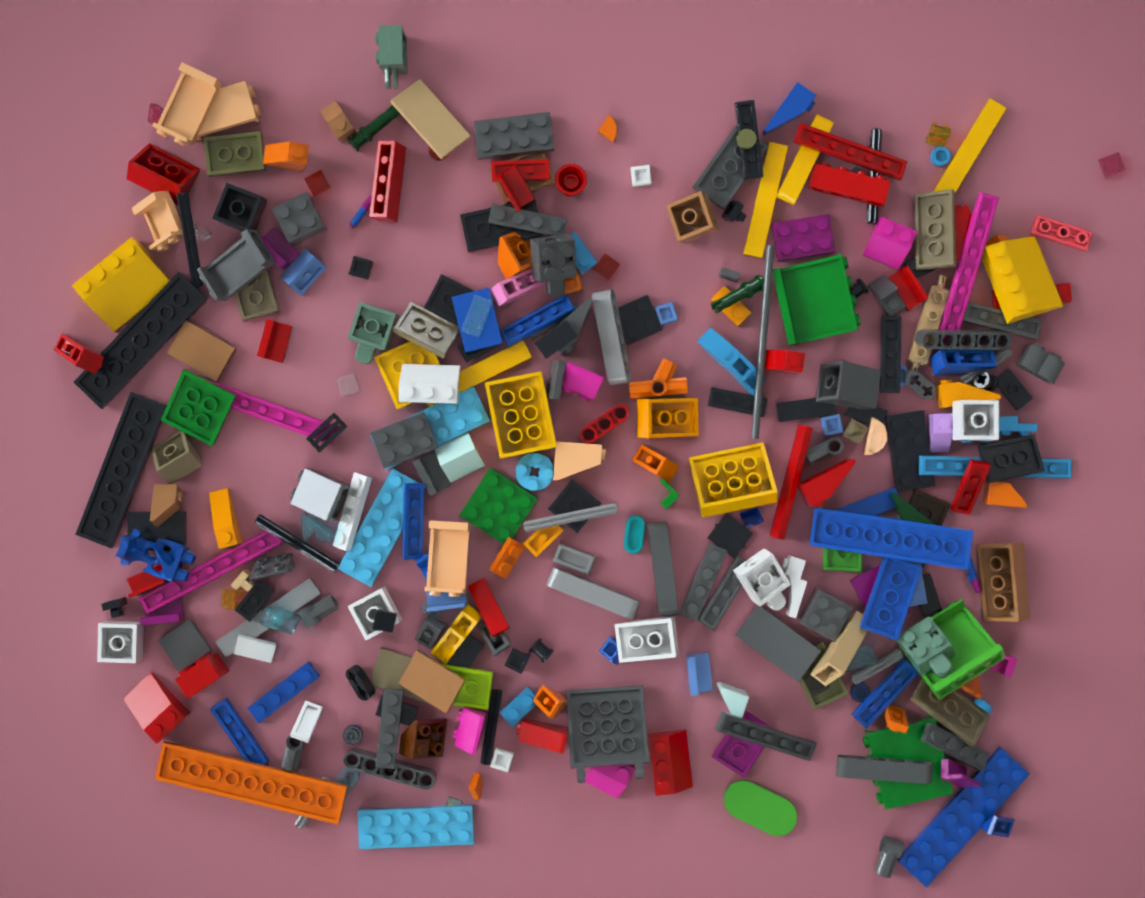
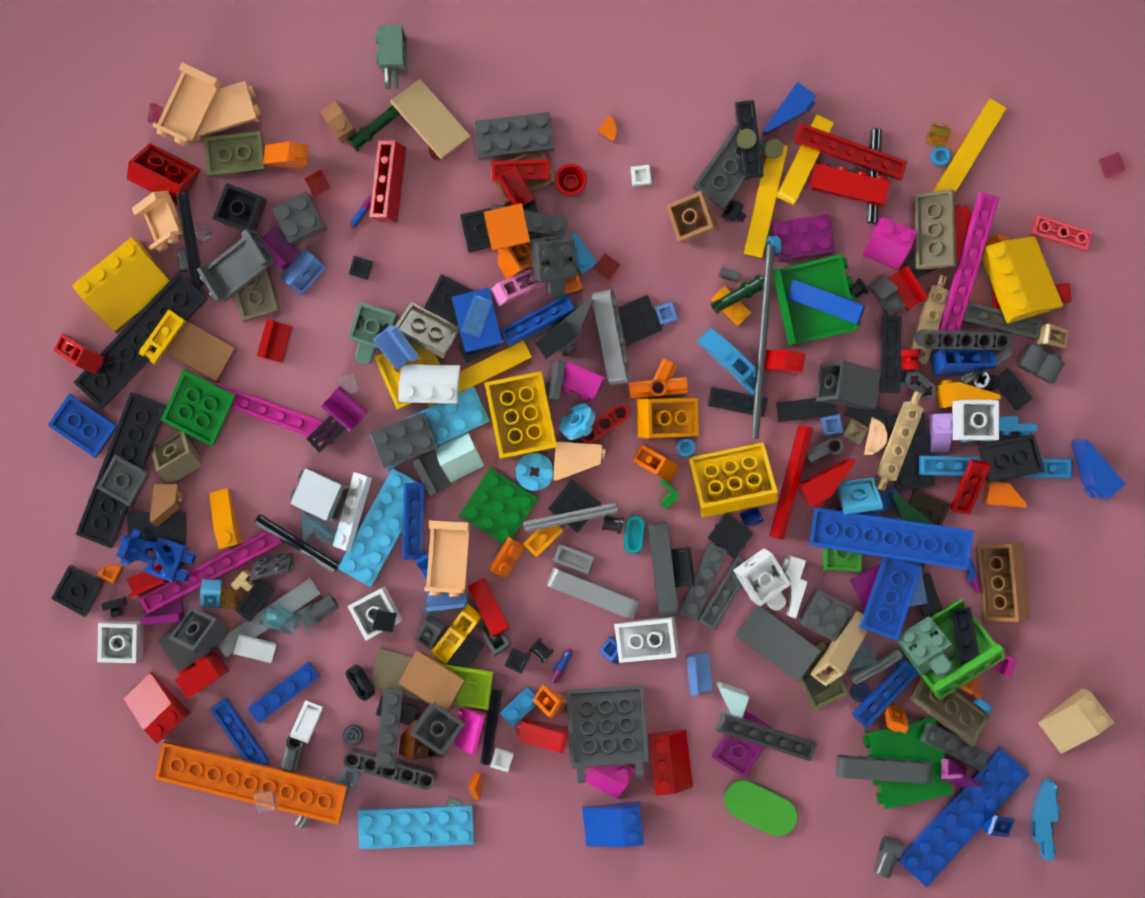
(77, 590): none -> black plate
(82, 425): none -> blue plate
(111, 573): none -> orange tile
(123, 480): none -> dark grey tile
(162, 336): none -> yellow plate
(182, 261): none -> dark grey tile
(198, 631): none -> dark grey slope
(210, 593): none -> medium azure slope
(265, 801): none -> clear tile
(344, 408): none -> magenta panel
(395, 347): none -> medium blue panel
(437, 728): none -> dark grey slope
(507, 227): none -> orange tile
(560, 666): none -> piece
(577, 422): none -> medium azure plate
(613, 524): none -> black bush
(613, 825): none -> blue slope
(682, 567): none -> black tile
(685, 447): none -> dark azure tile
(773, 148): none -> olive tile
(775, 241): none -> dark azure tile
(826, 301): none -> blue tile
(859, 496): none -> medium azure tile
(899, 441): none -> tan plate
(910, 359): none -> red wheel
(965, 635): none -> black tile
(1043, 813): none -> dark azure slope
(1052, 336): none -> tan slope
(1075, 721): none -> tan slope
(1094, 471): none -> blue slope

